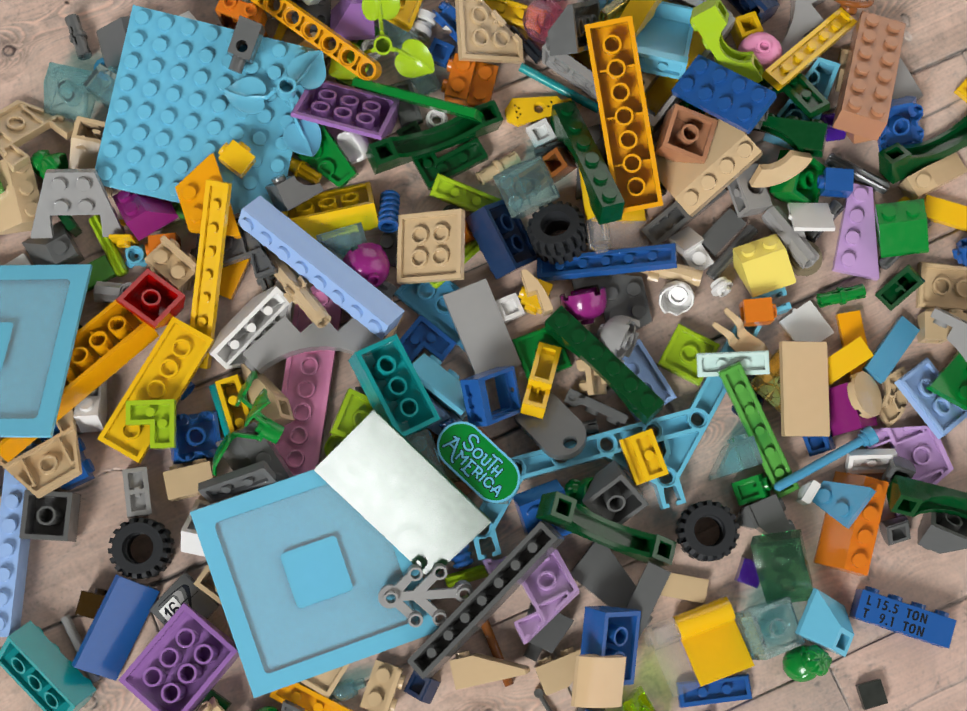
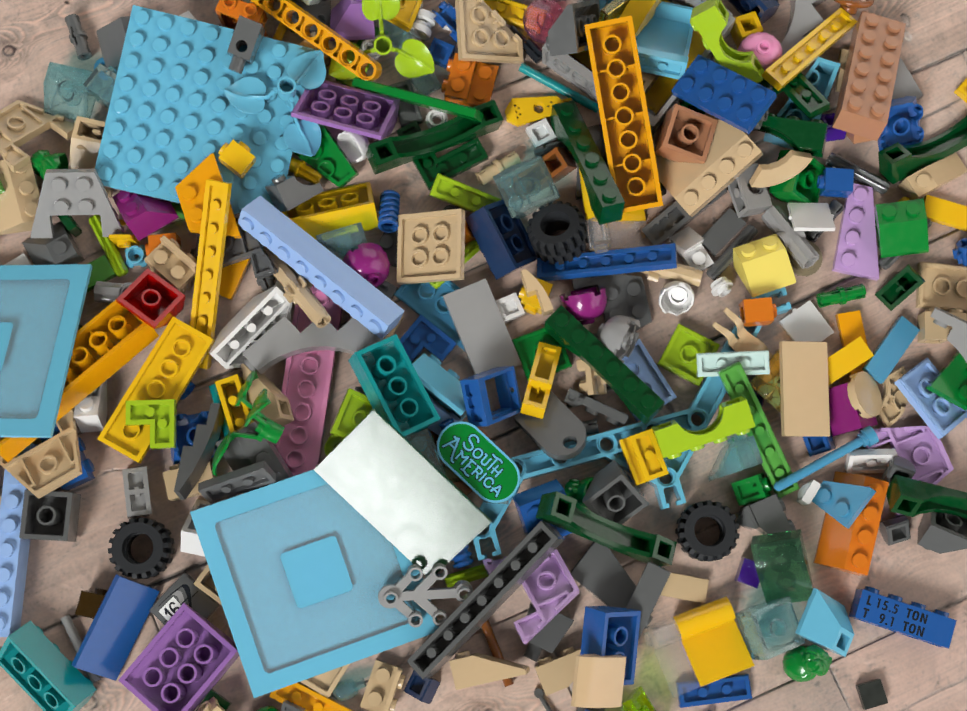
(196, 457): none -> dark grey slope
(732, 418): none -> lime arch

